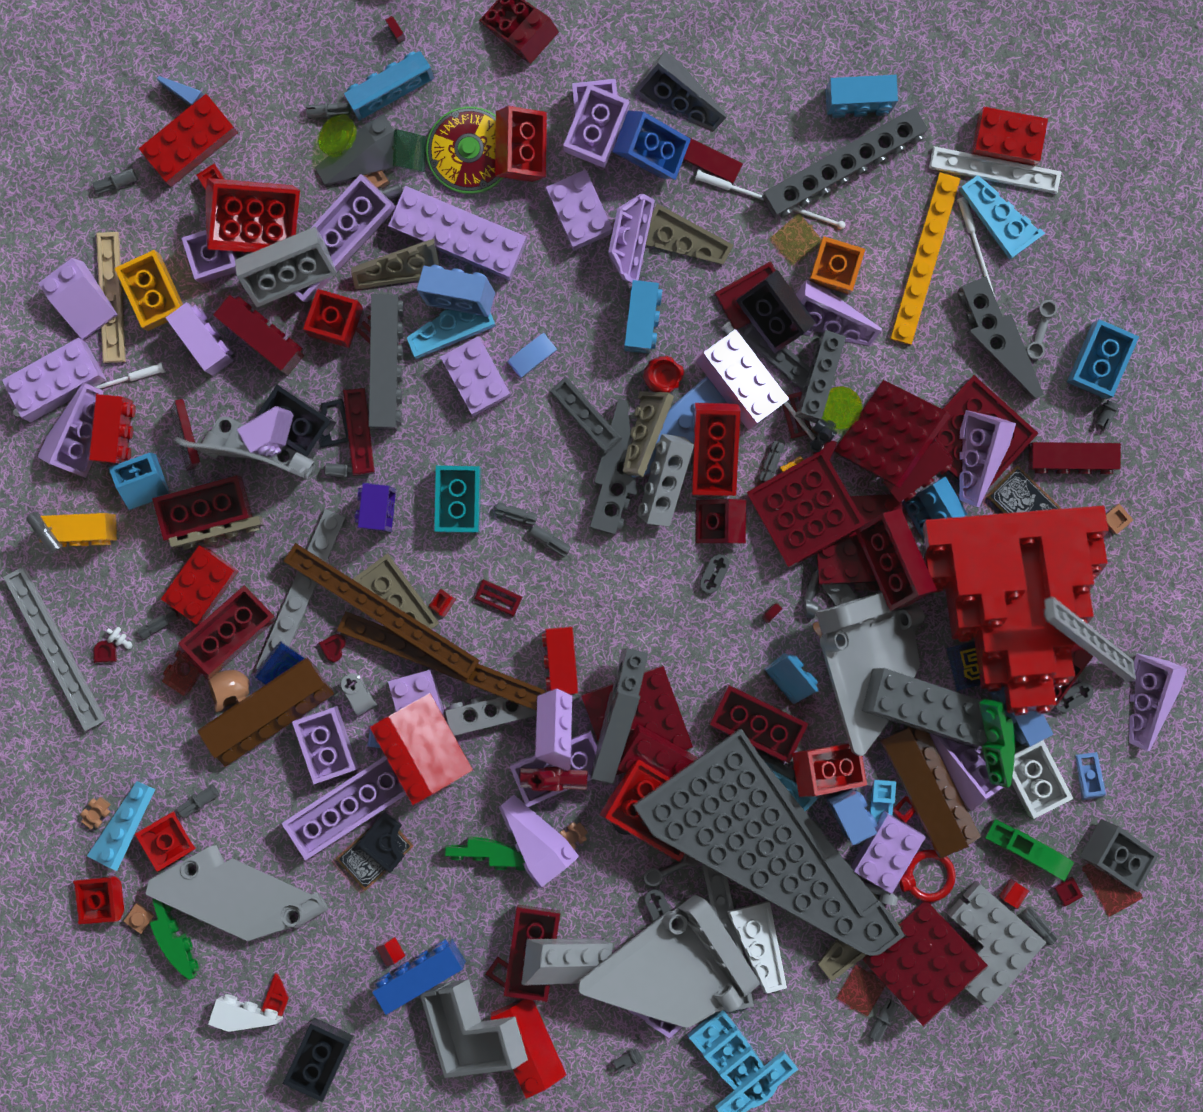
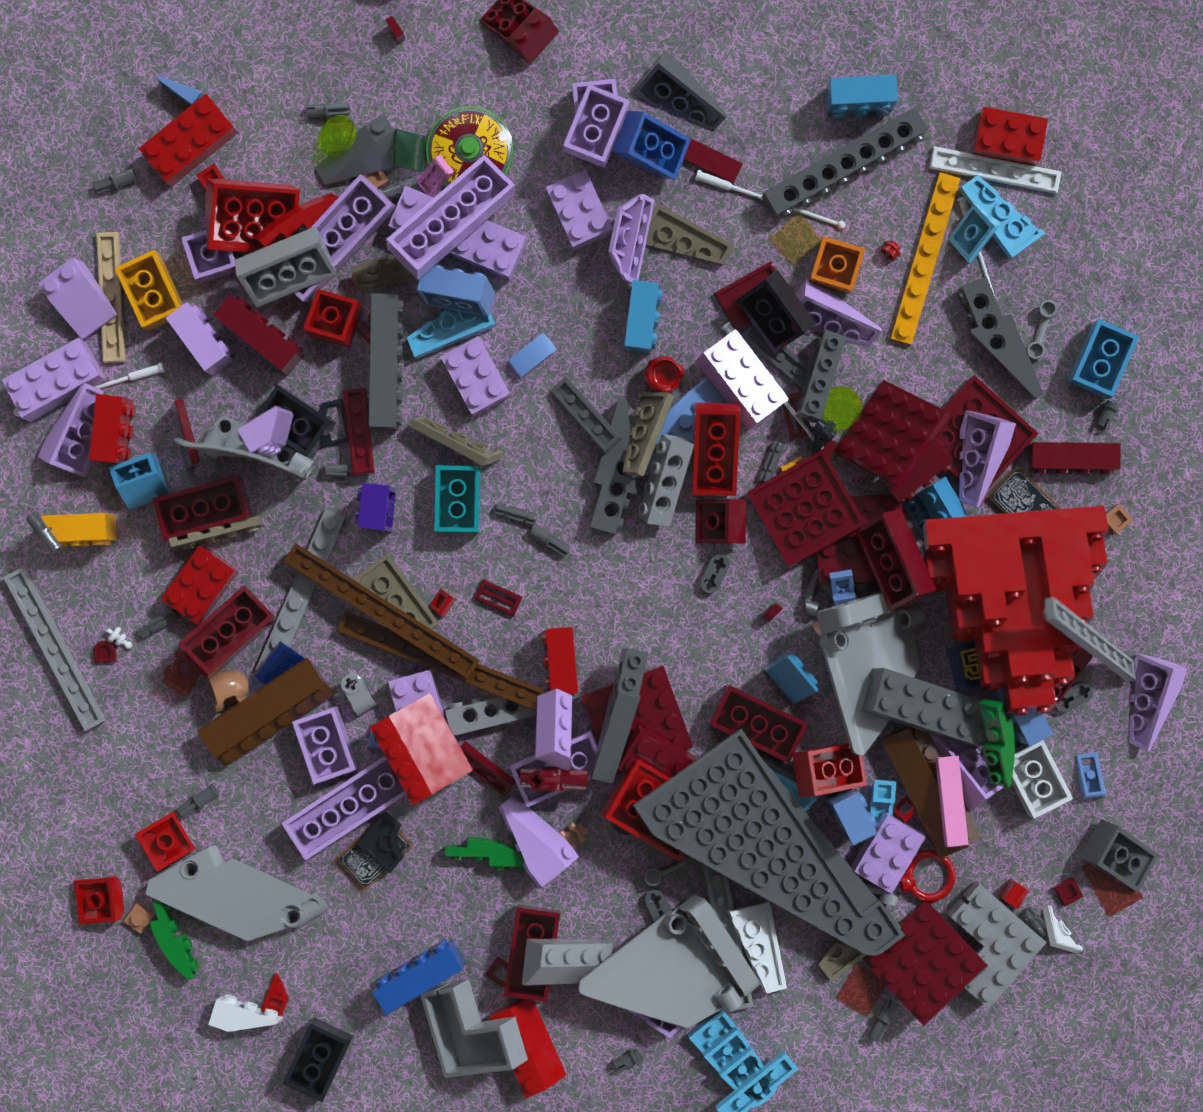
(98, 809): nougat piece -> none
(120, 830): medium azure wing -> none
(304, 215): none -> red slope
(333, 647): dark red tile -> none
(389, 85): dark azure slope -> none
(390, 951): red slope -> none
(435, 176): none -> bright pink plate
(450, 217): none -> lavender brick
(455, 440): none -> dark tan wing
(488, 771): none -> dark red tile
(520, 144): red brick -> none
(842, 587): none -> medium blue slope
(892, 248): none -> red plate
(951, 801): none -> bright pink tile
(973, 232): none -> medium azure slope
(1030, 849): green slope -> none
(1058, 932): none -> white tile

